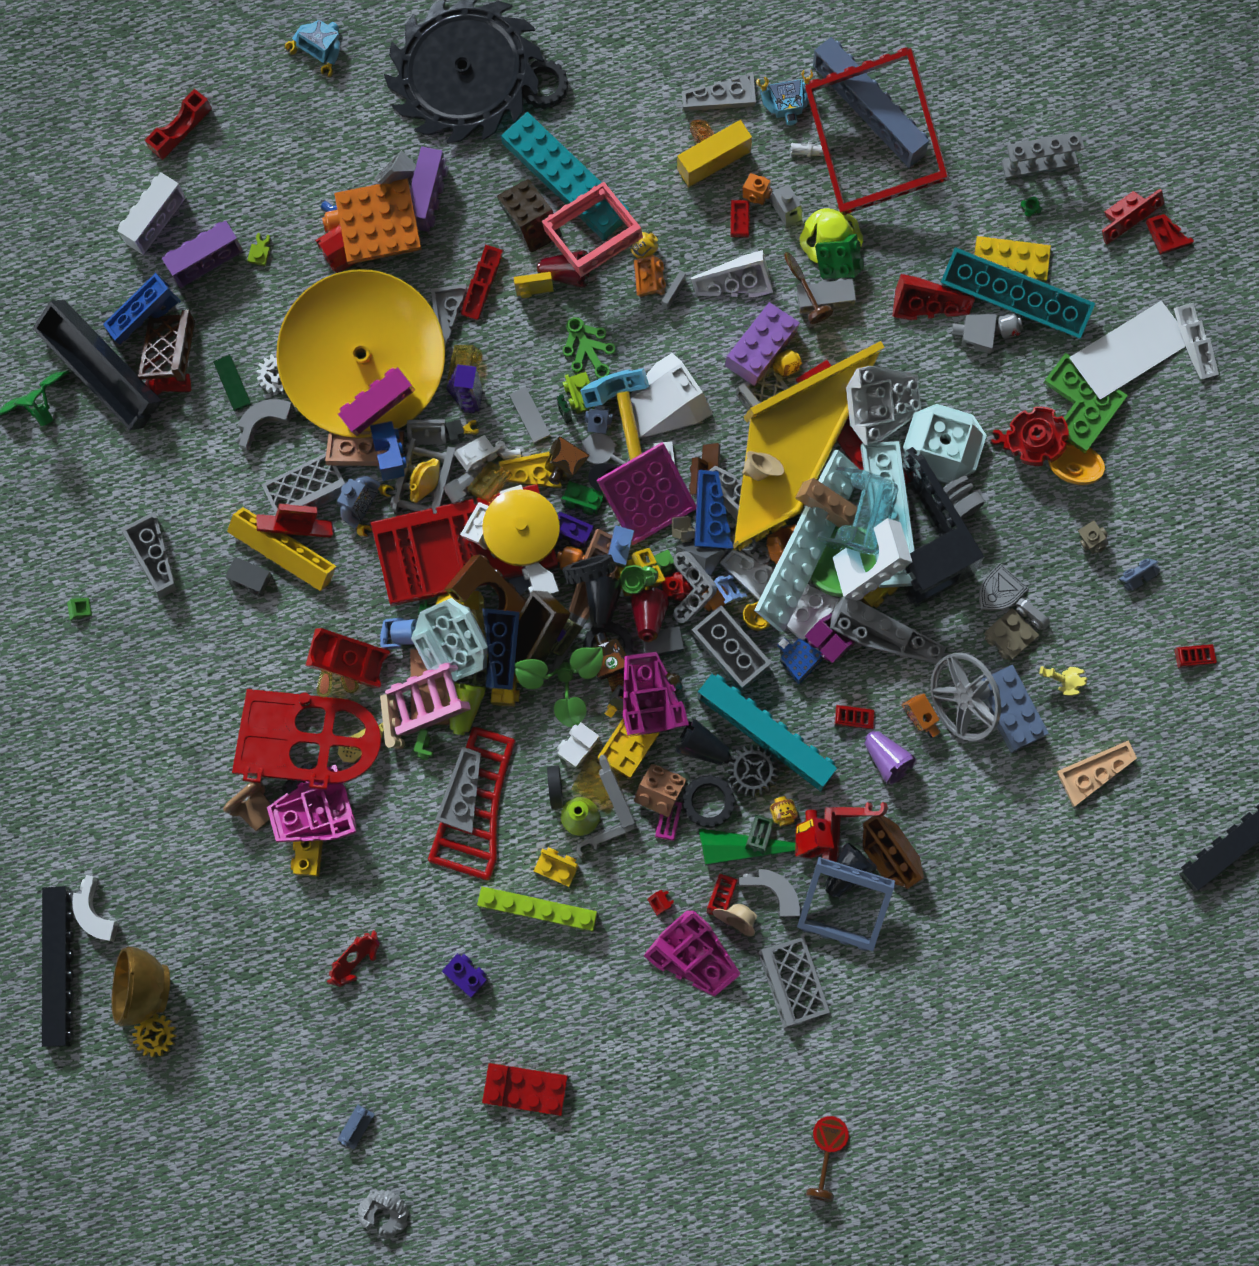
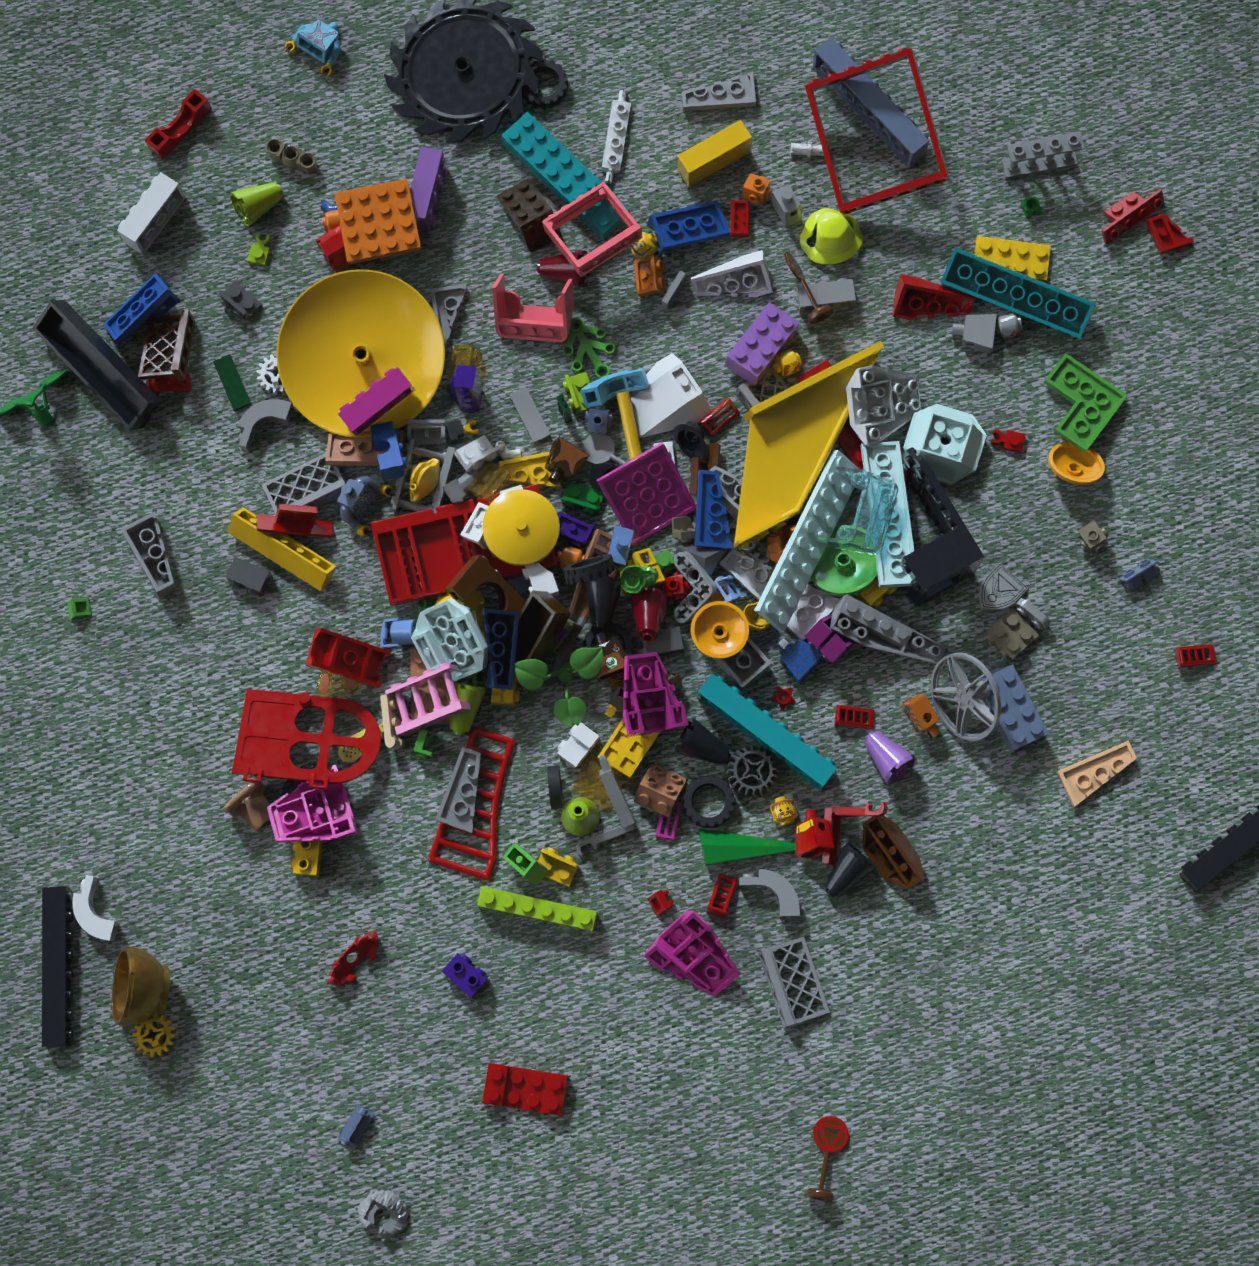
(202, 254): medium lavender brick -> none
(240, 300): none -> dark grey bracket
(255, 201): none -> lime cone
(287, 151): none -> dark tan piece
(398, 168): light grey wedge -> none
(482, 282): red slope -> none
(525, 864): none -> bright green brick
(532, 322): none -> coral windscreen
(533, 284): yellow plate -> none
(616, 136): none -> white plate
(688, 225): none -> blue plate
(691, 440): none -> black piece
(700, 130): clear orange plate -> none
(716, 410): none -> red tile
(724, 617): none -> light orange dish
(739, 917): tan piece -> none
(756, 846): dark green tile -> none
(761, 466): tan piece -> none
(783, 692): none -> red plate
(785, 98): torso -> none
(816, 494): medium nougat arch -> none
(839, 258): green bracket -> none
(854, 876): sand blue window -> none
(892, 558): white arch -> none
(959, 496): light grey wheel -> none
(1041, 422): red piece -> none
(1070, 681): light yellow piece -> none
(1129, 350): white sticker -> none
(1195, 340): white slope -> none

